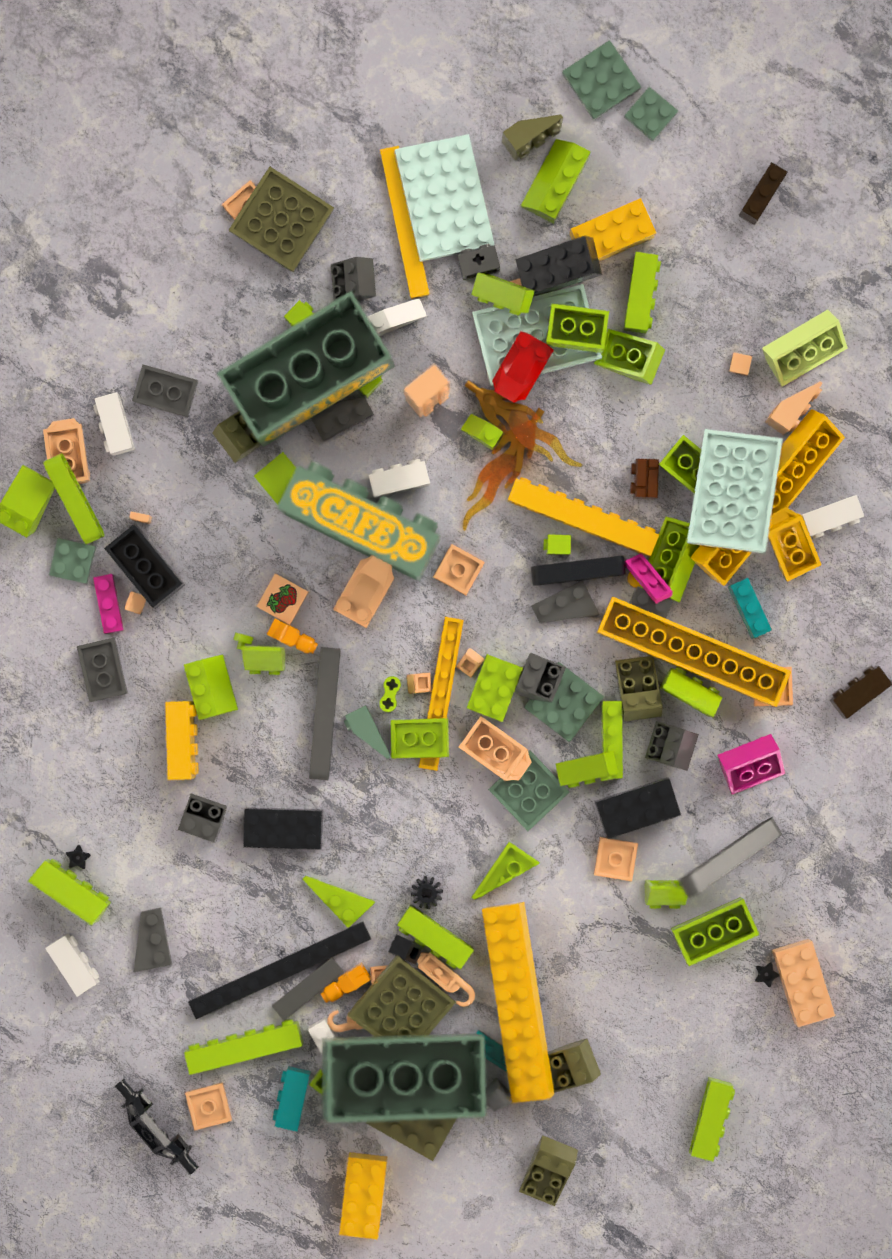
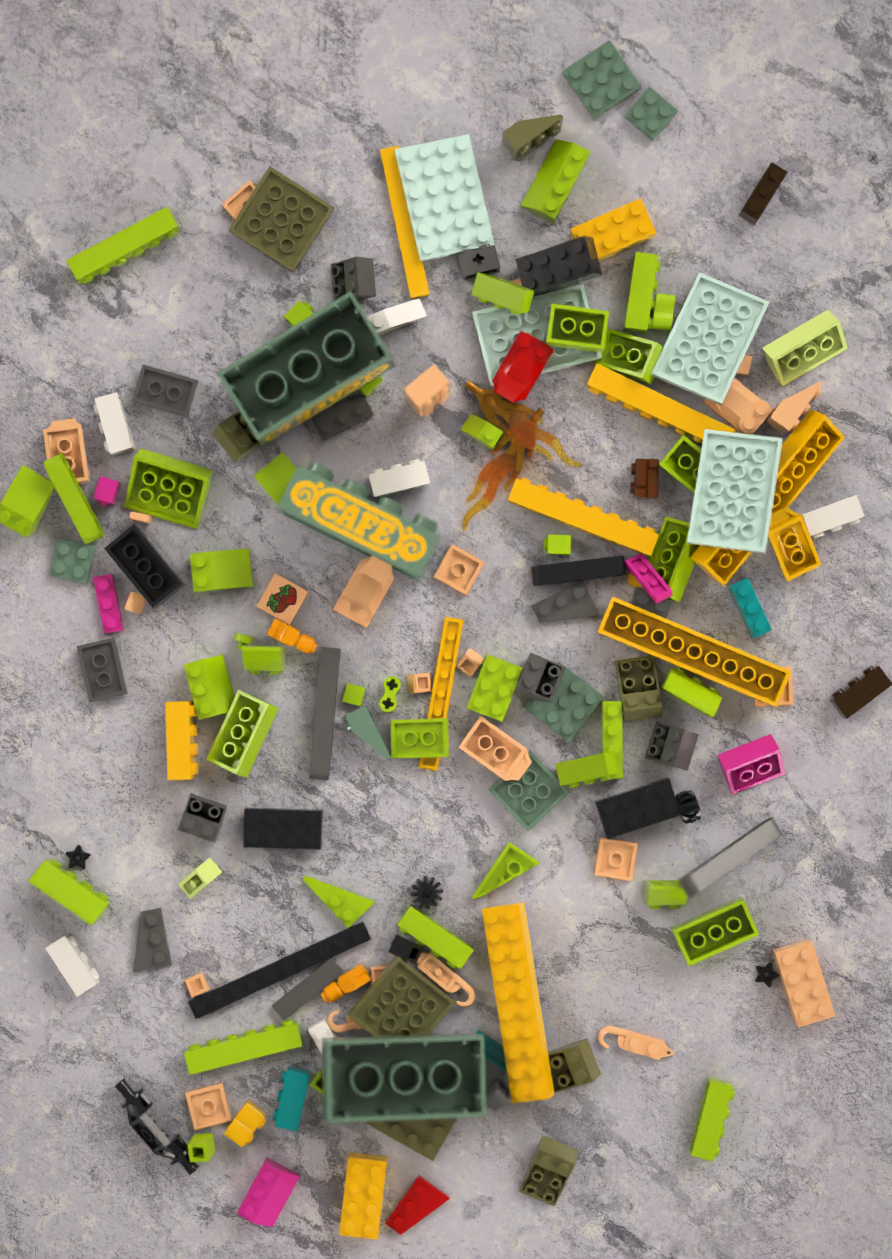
(107, 491): none -> dark pink brick
(123, 245): none -> lime brick
(168, 488): none -> lime slope
(197, 984): none -> light nougat tile
(200, 878): none -> yellowish green slope
(201, 1147): none -> lime brick
(221, 570): none -> lime slope
(242, 733): none -> lime slope
(245, 1123): none -> yellow brick
(268, 1193): none -> dark pink slope
(353, 694): none -> lime tile
(415, 1205): none -> red wing
(636, 1042): none -> light nougat plate
(652, 404): none -> yellow brick
(663, 311): none -> lime axle
(688, 806): none -> black gear
(710, 338): none -> light aqua plate
(741, 409): none -> light nougat slope

